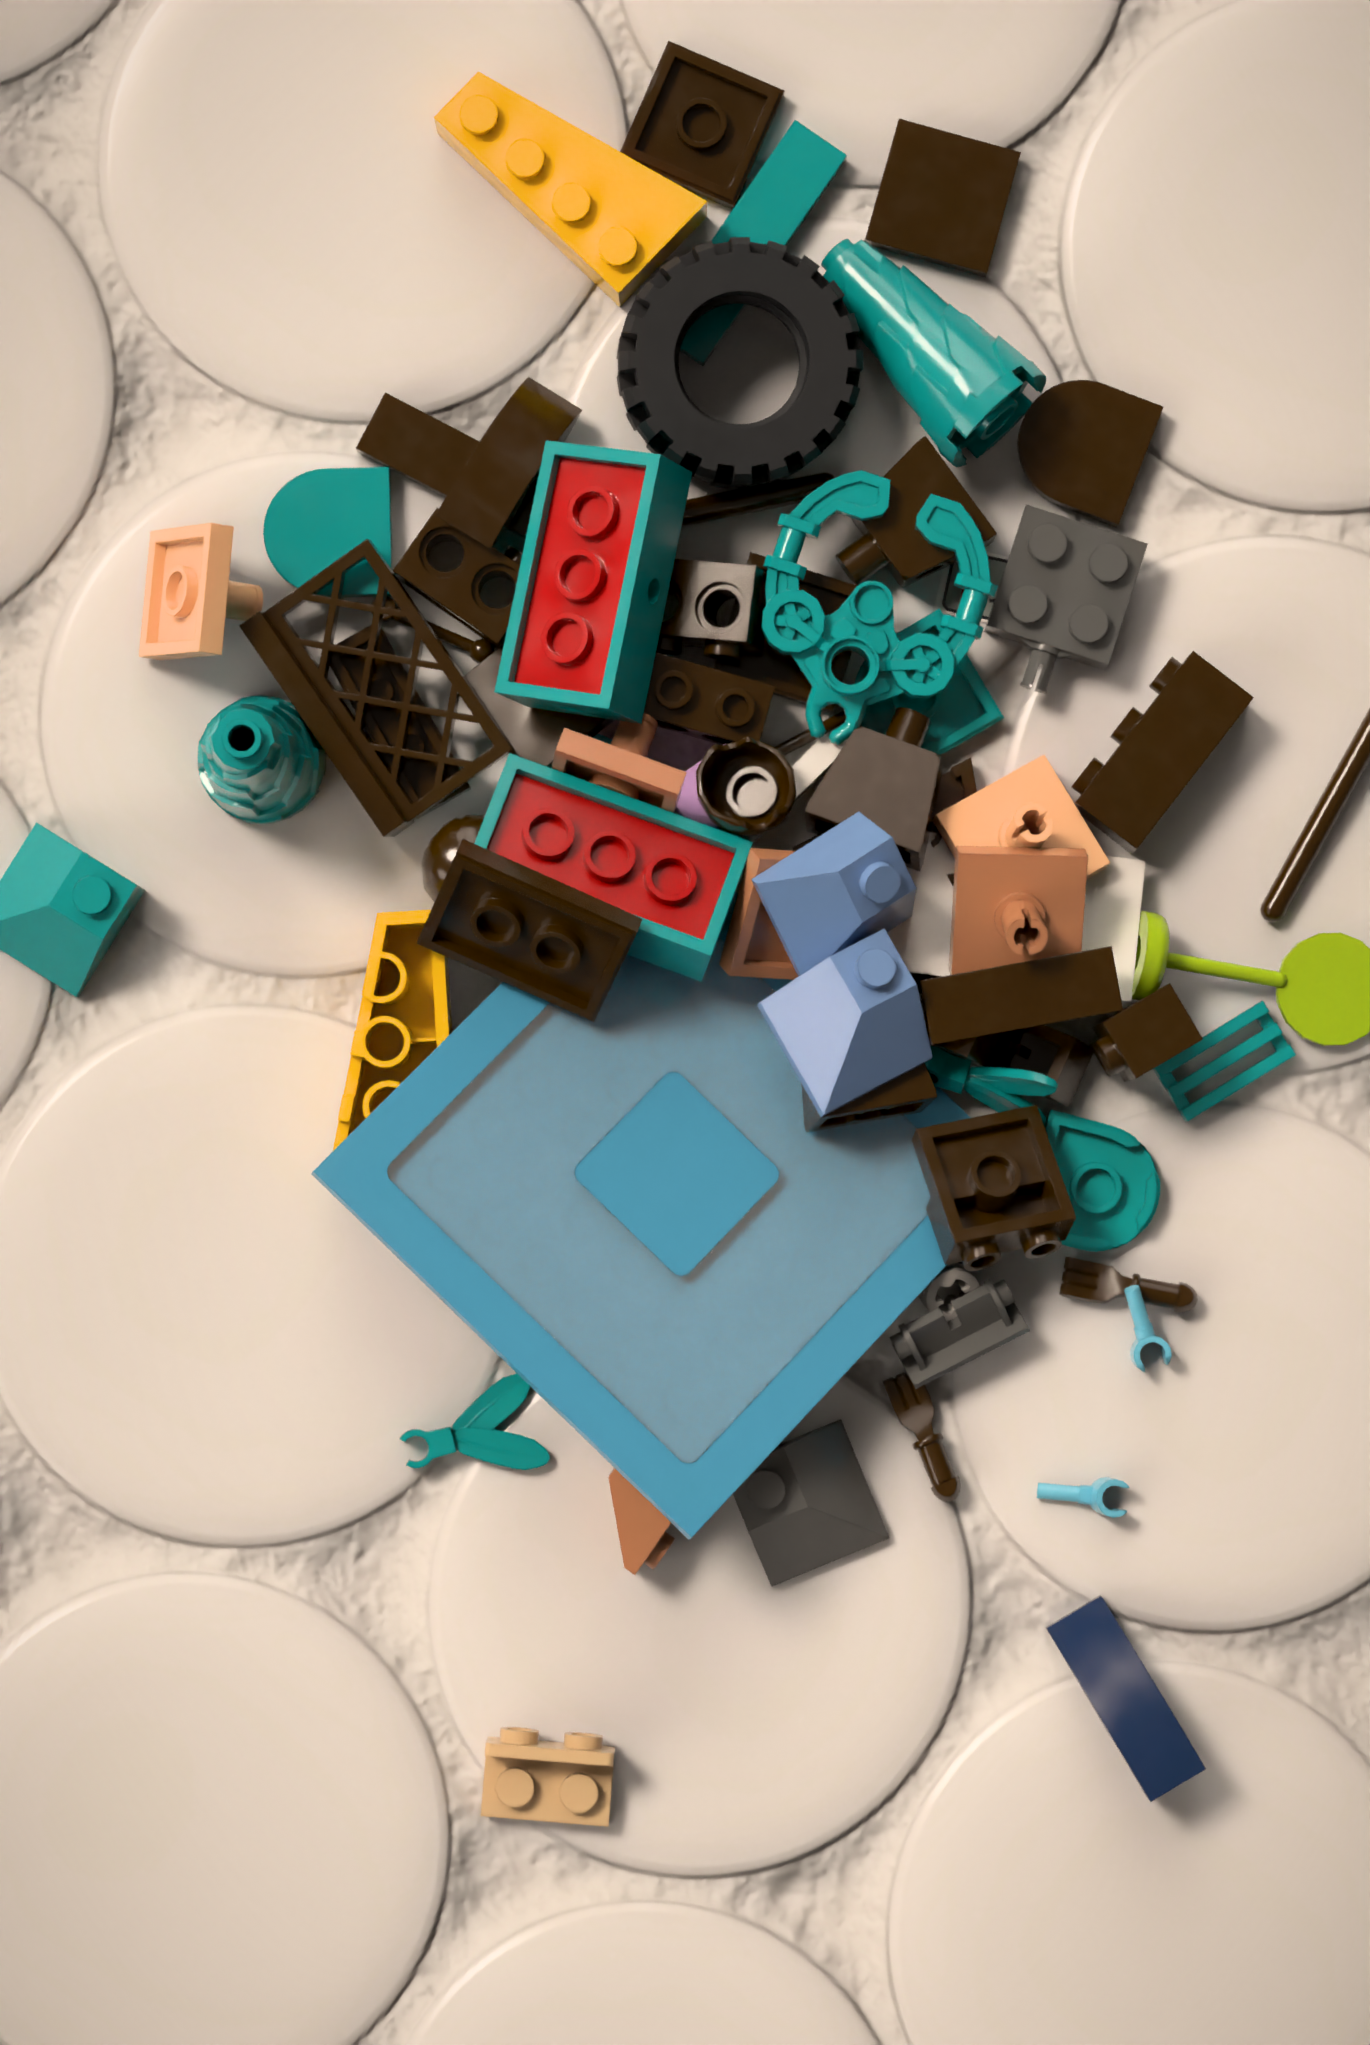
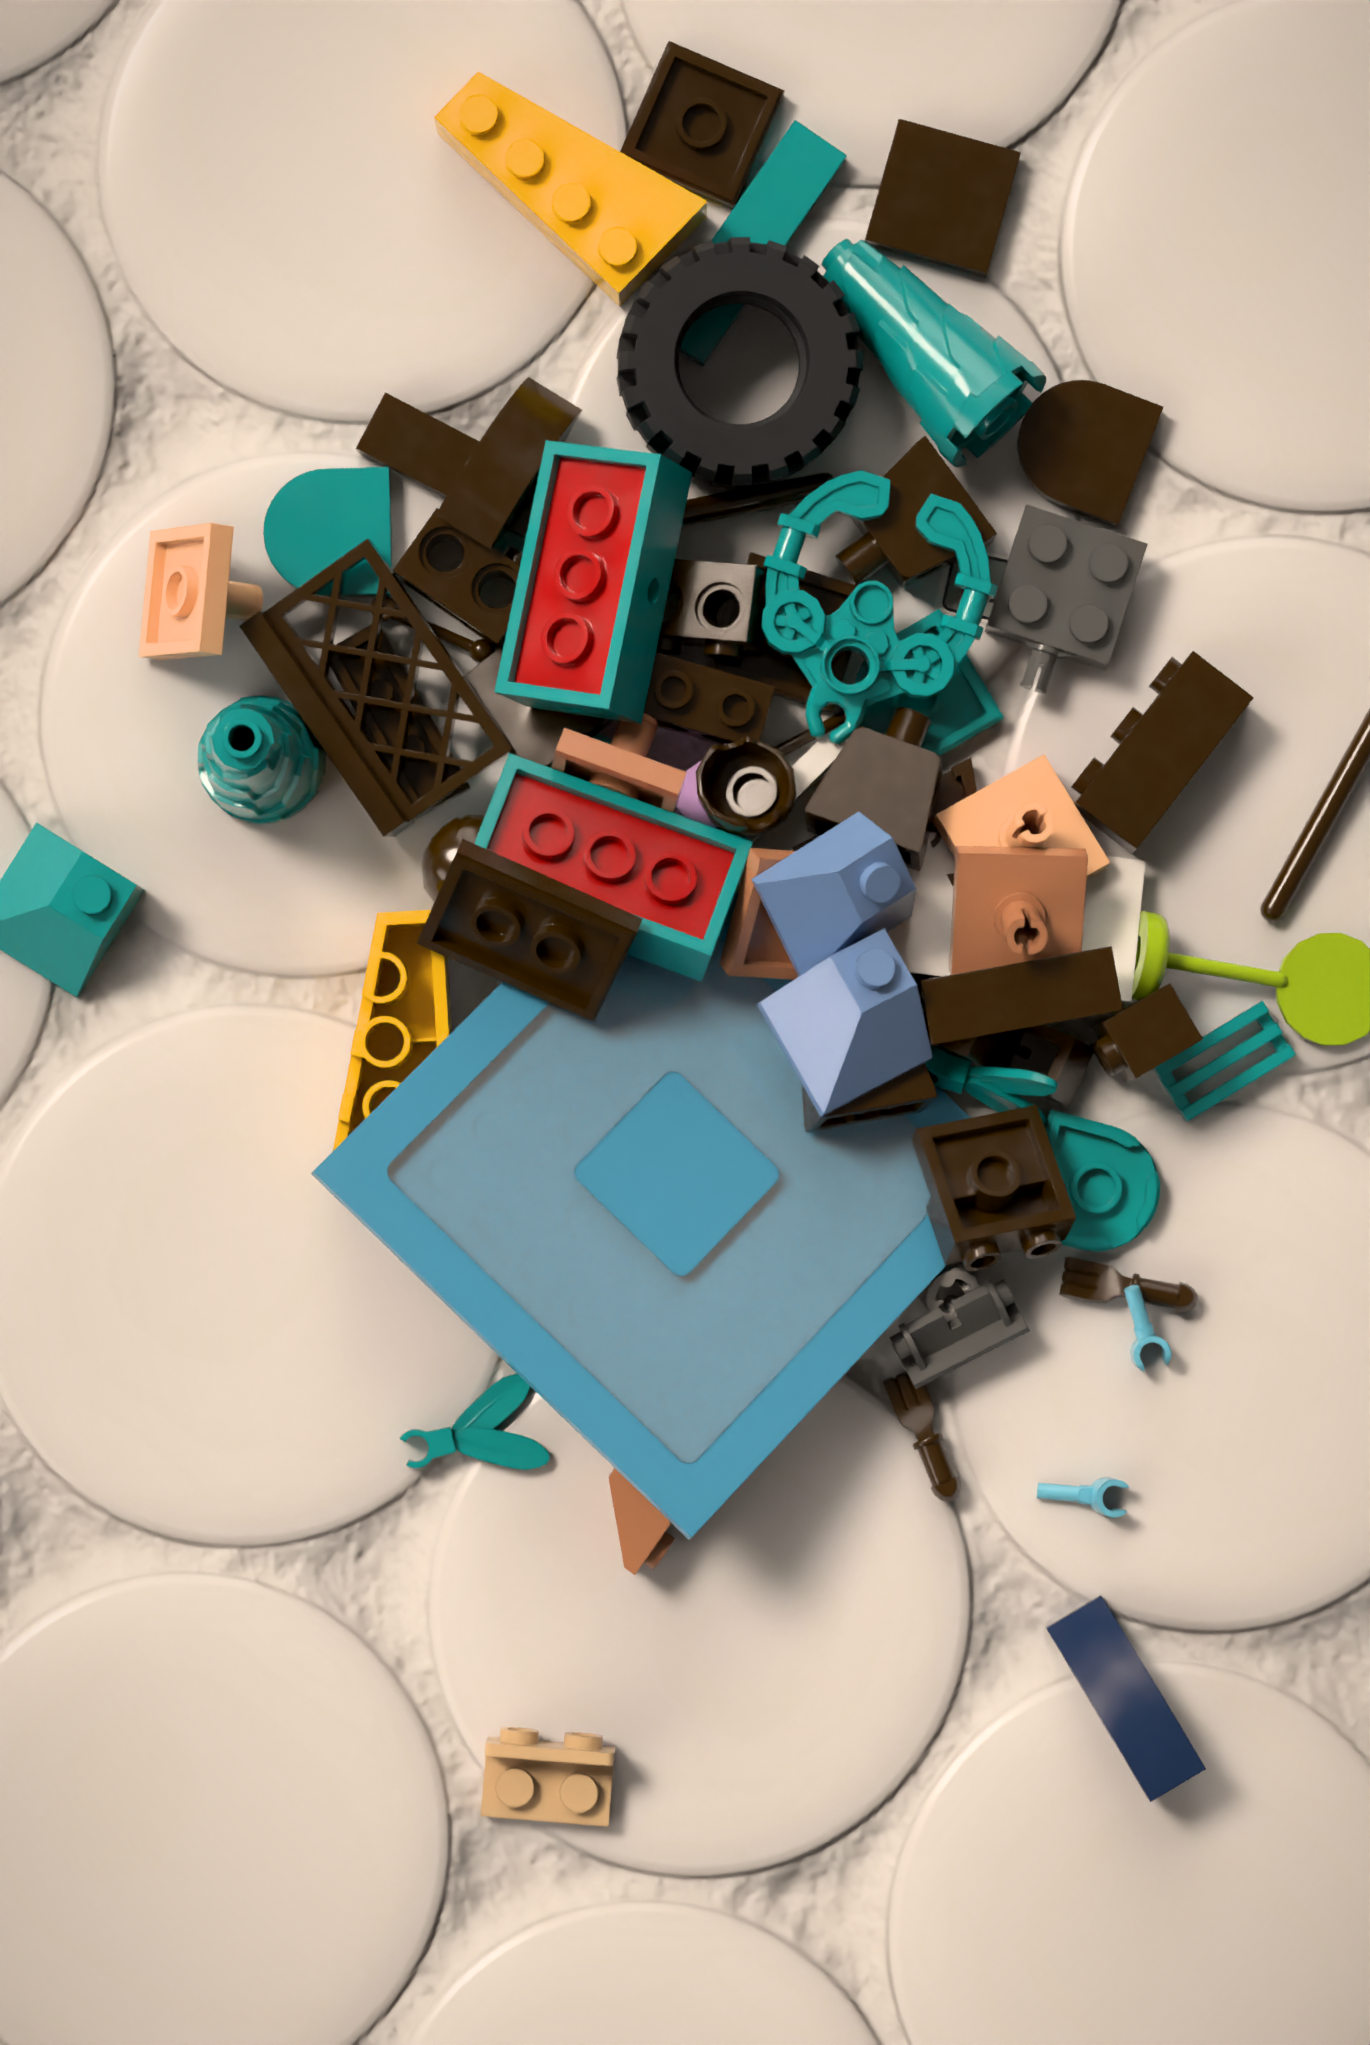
(809, 1504): dark grey slope -> none

